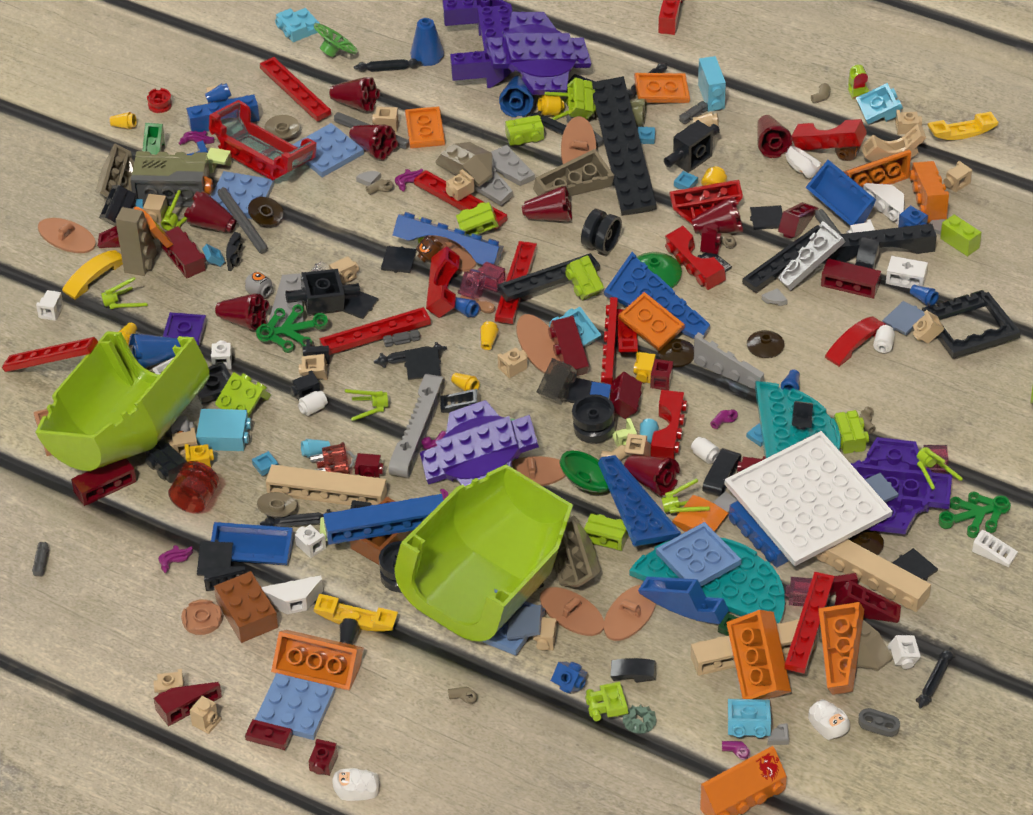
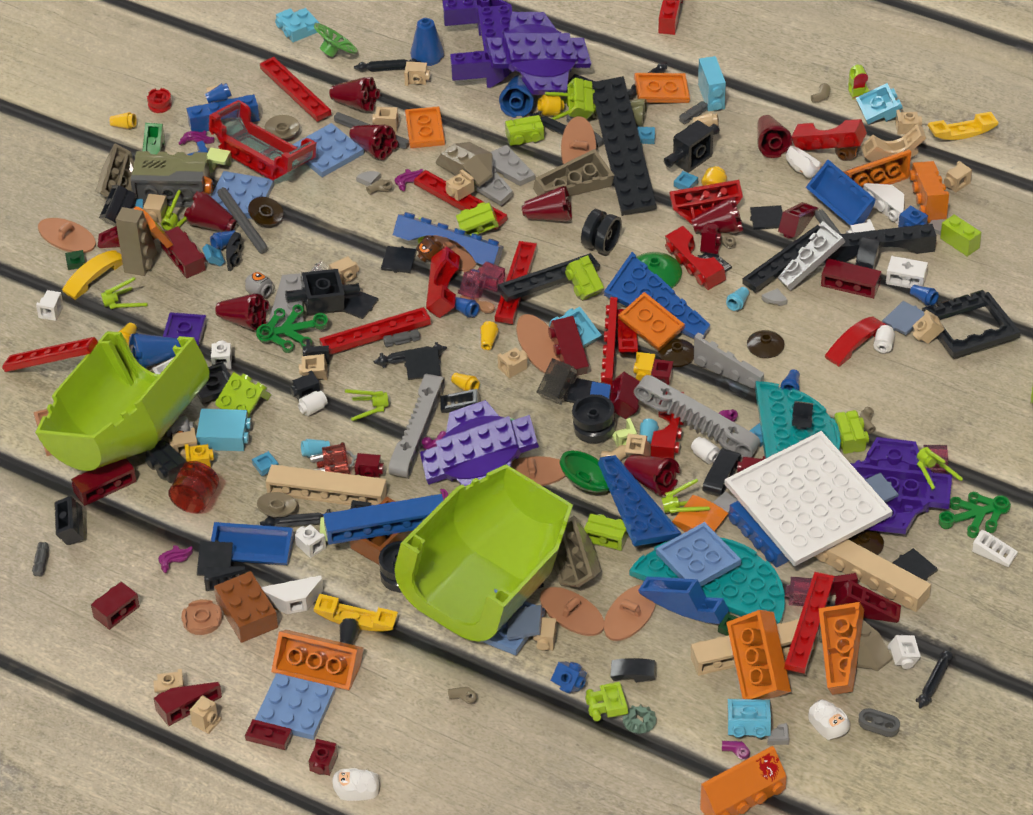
(69, 520): none -> black brick
(75, 259): none -> dark green plate
(115, 605): none -> dark red brick
(220, 239): none -> blue cone
(416, 73): none -> tan brick
(652, 391): none -> light grey gear
(737, 299): none -> medium azure cone

